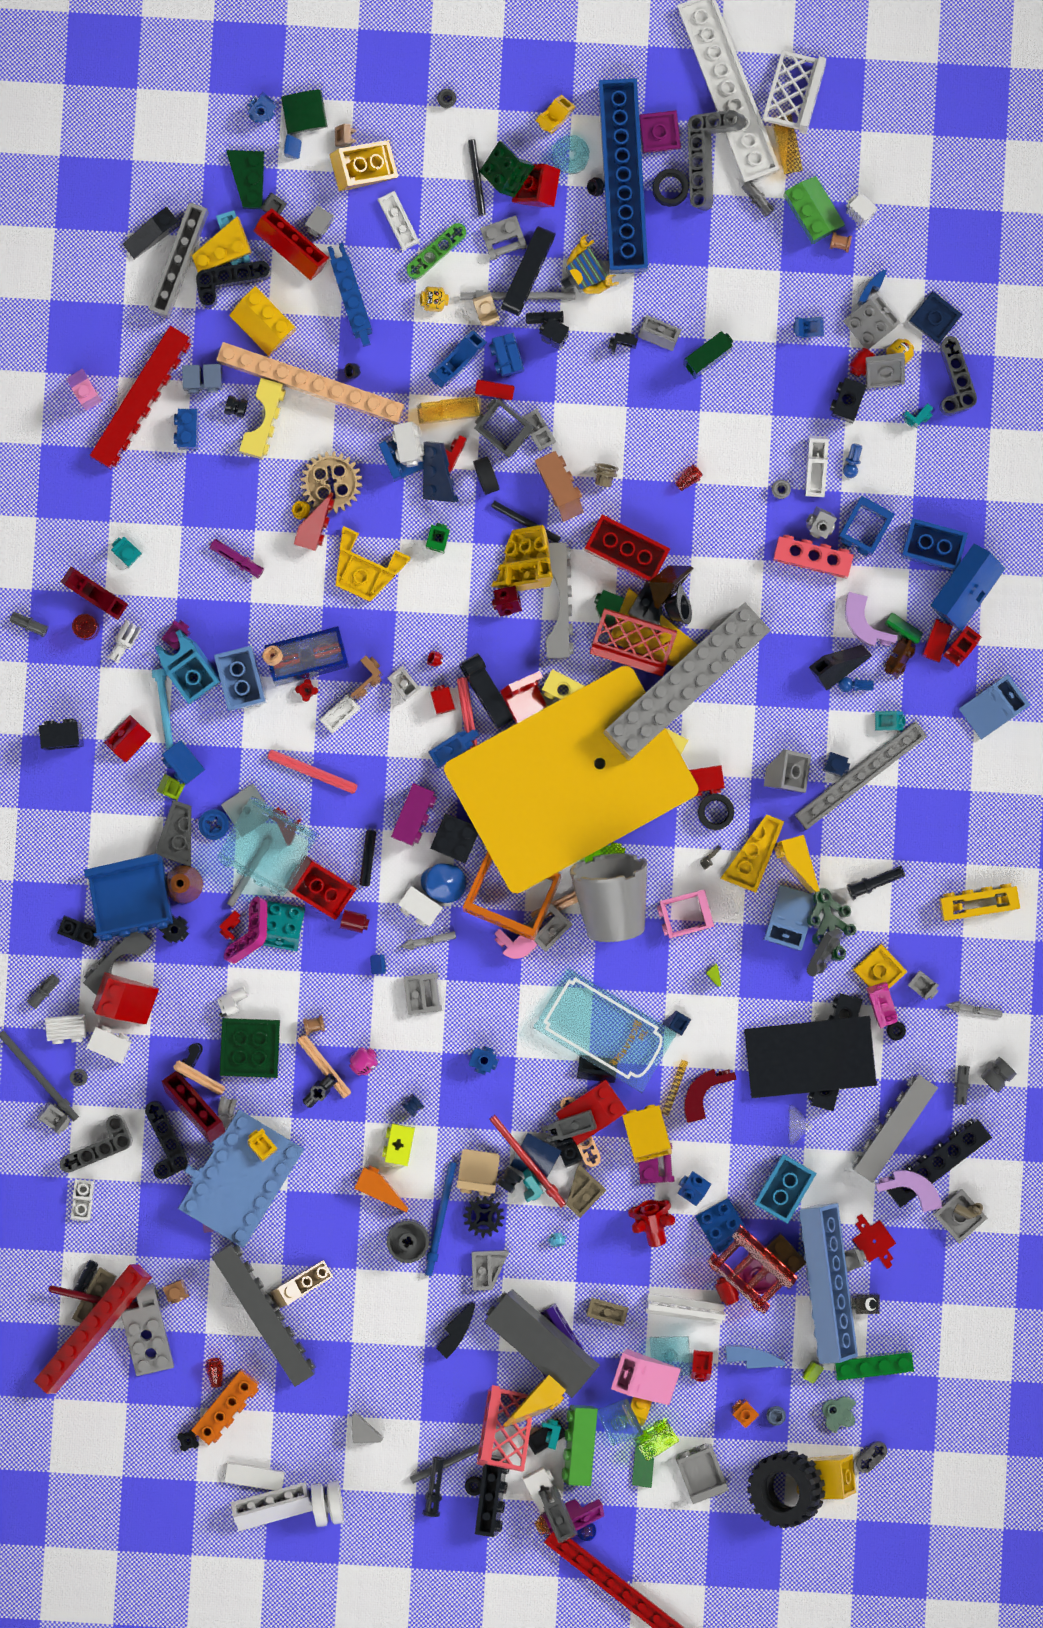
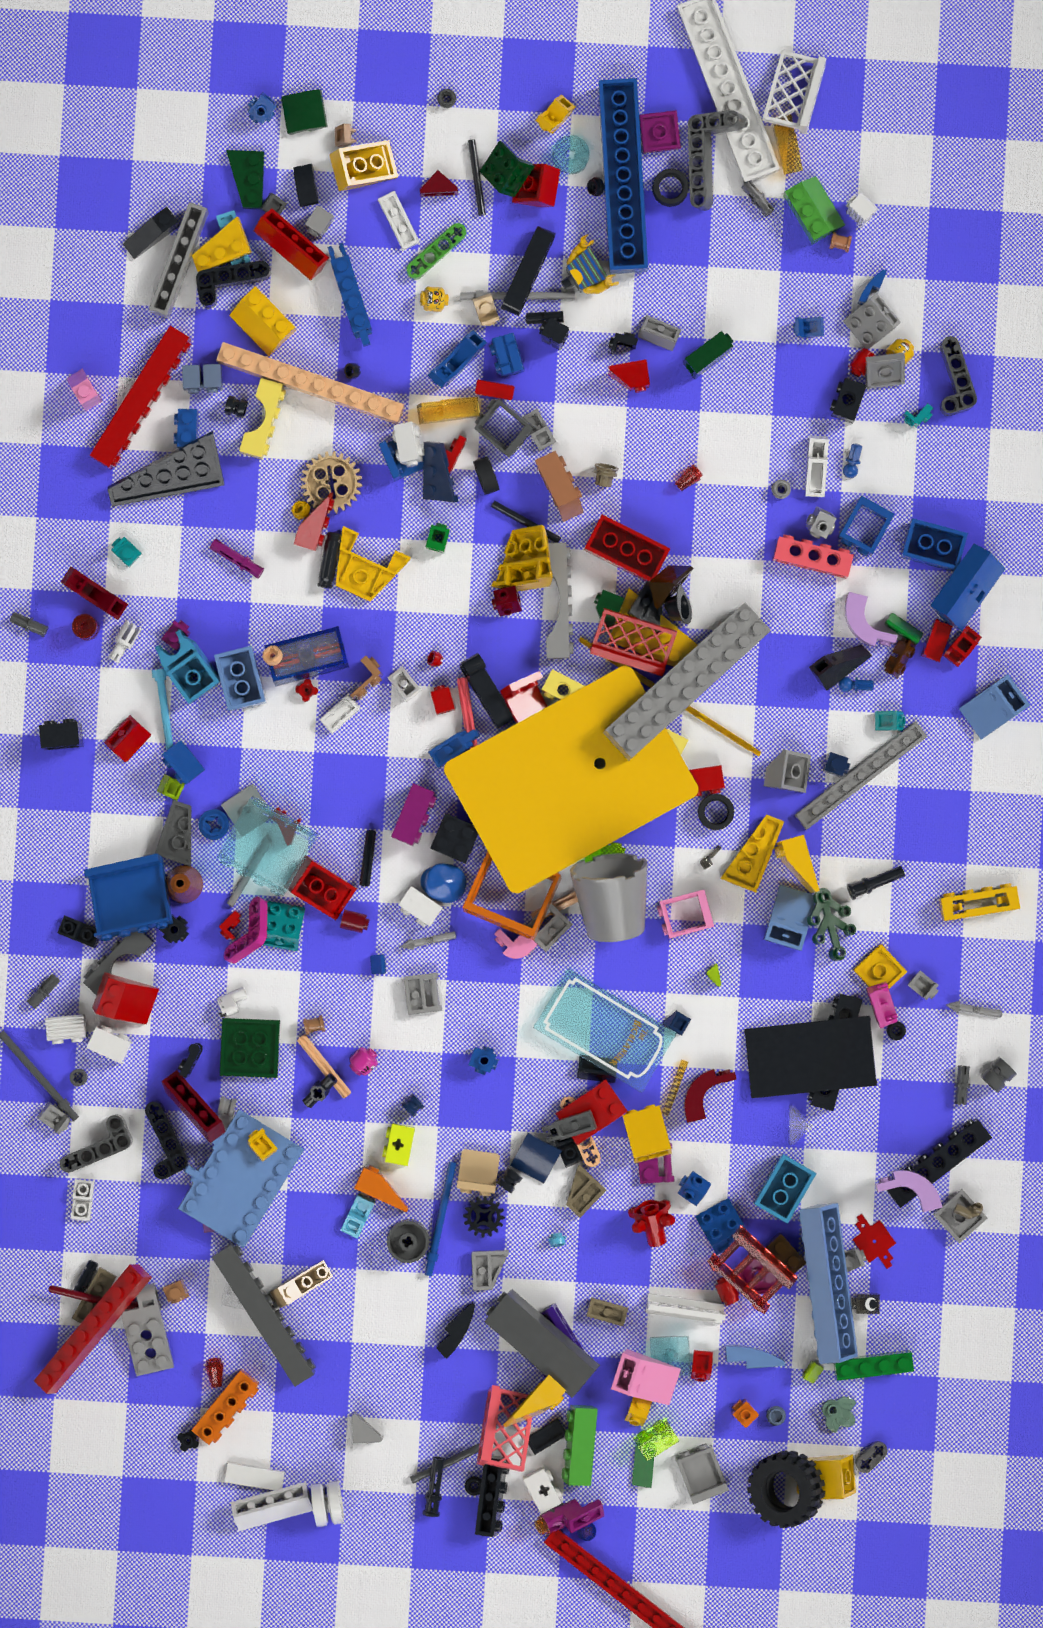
(181, 471): none -> wing
(199, 1077): light nougat axle -> none
(292, 147): blue slope -> none
(305, 185): none -> black slope
(312, 771): coral axle -> none
(329, 560): none -> black axle
(358, 1215): none -> medium azure slope
(438, 186): none -> dark red slope
(500, 232): light grey plate -> none
(533, 1185): teal bracket -> none
(551, 1189): red bar -> none
(552, 1437): teal bracket -> none
(558, 1515): dark grey hinge -> none
(619, 1422): clear light blue plate -> none
(631, 375): none -> red slope
(691, 710): none -> yellow piece
(823, 952): dark grey hinge -> none
(894, 1128): light grey brick -> none
(935, 317): dark blue tile -> none

